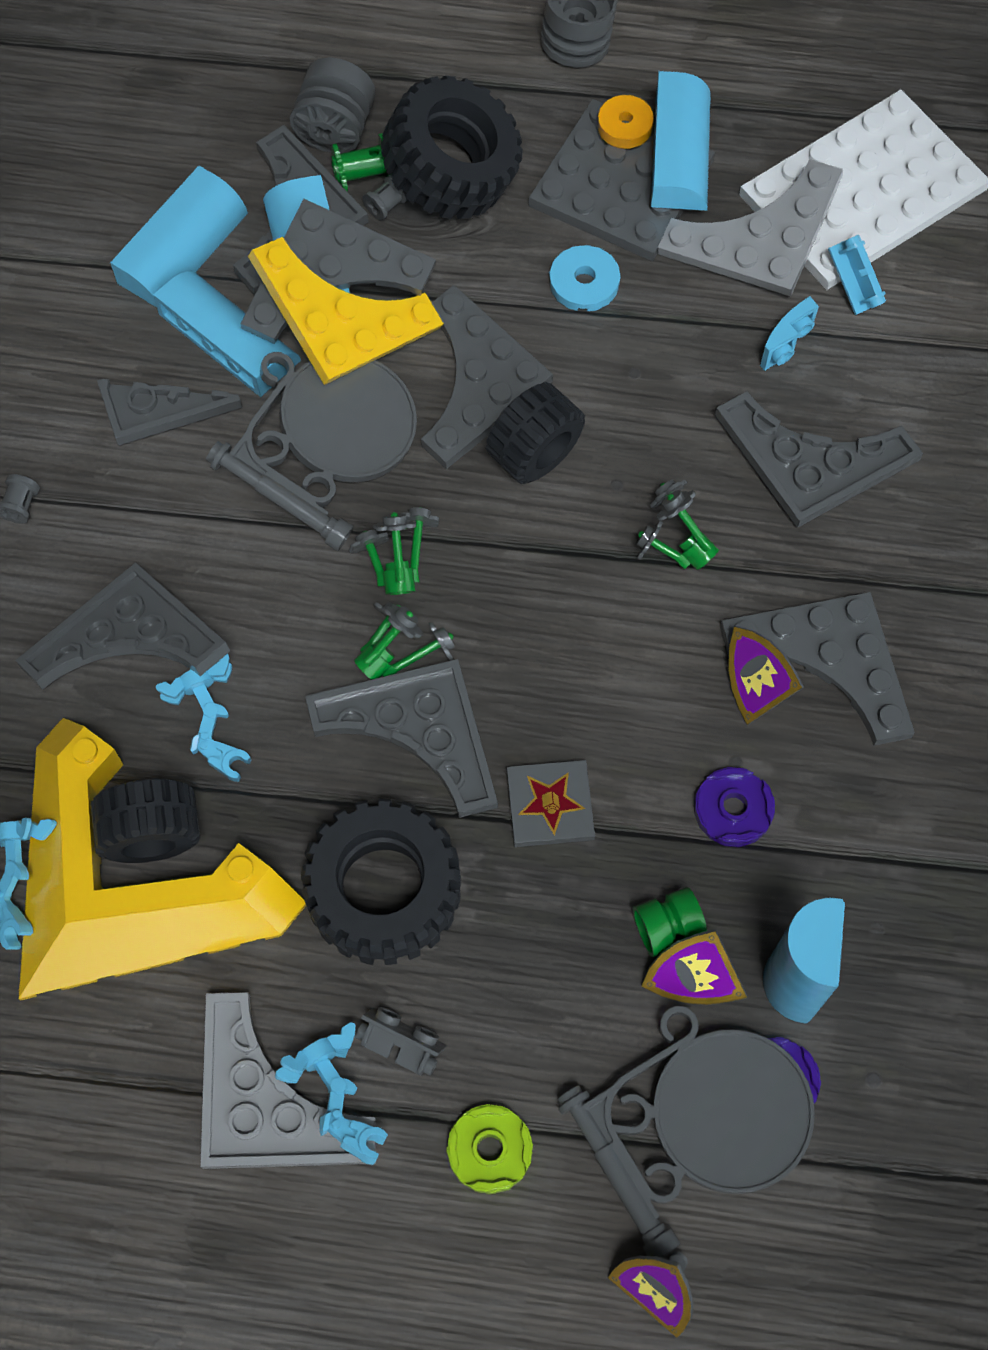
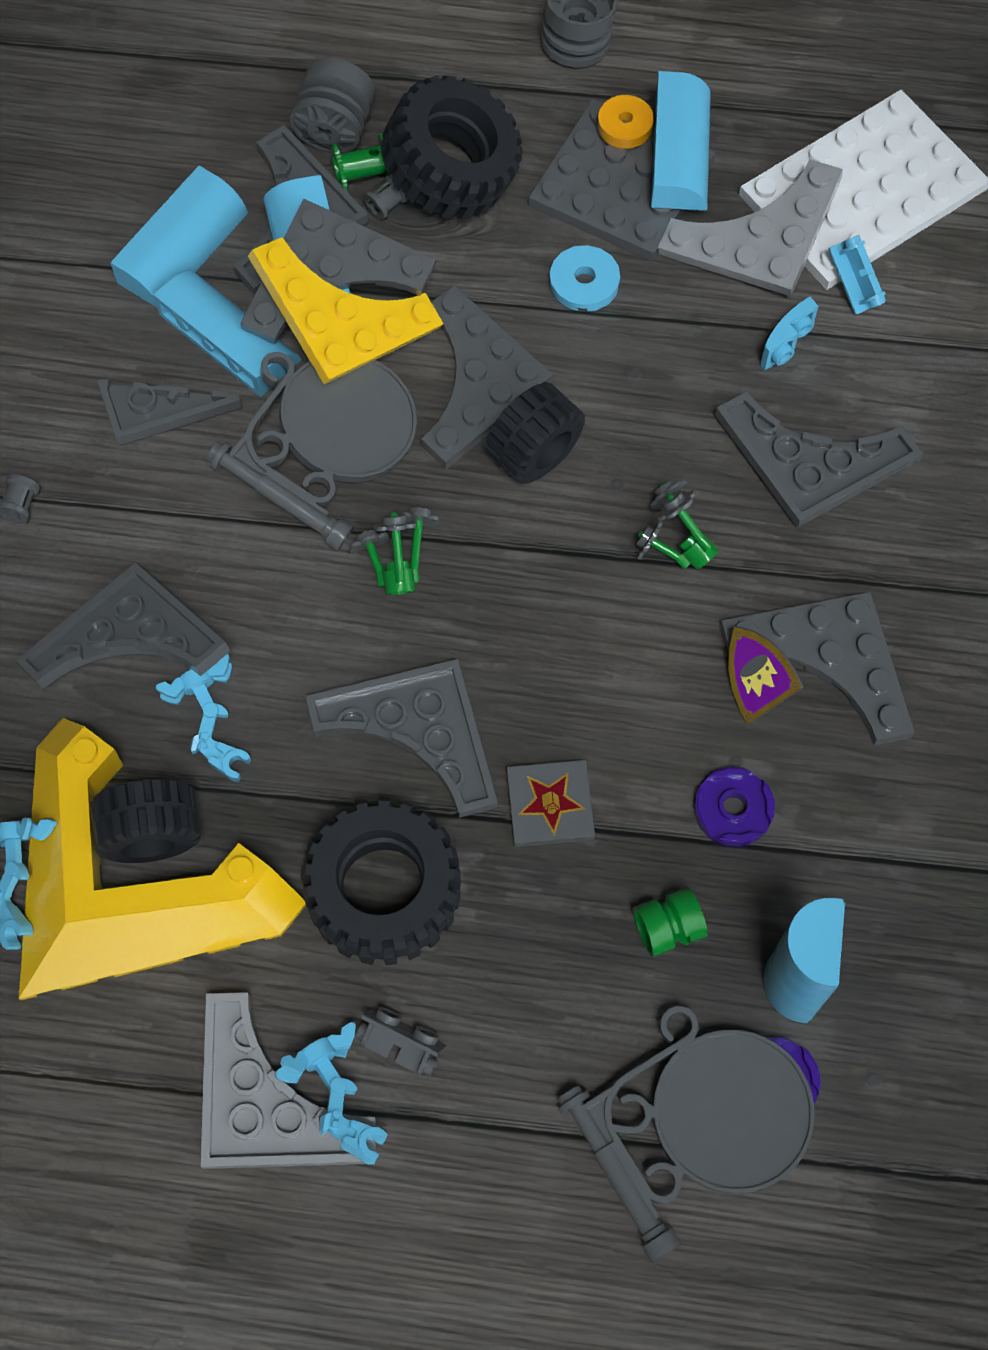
(376, 657): green plant -> none
(493, 1175): lime tile -> none
(658, 1288): shield -> none
(695, 972): shield -> none

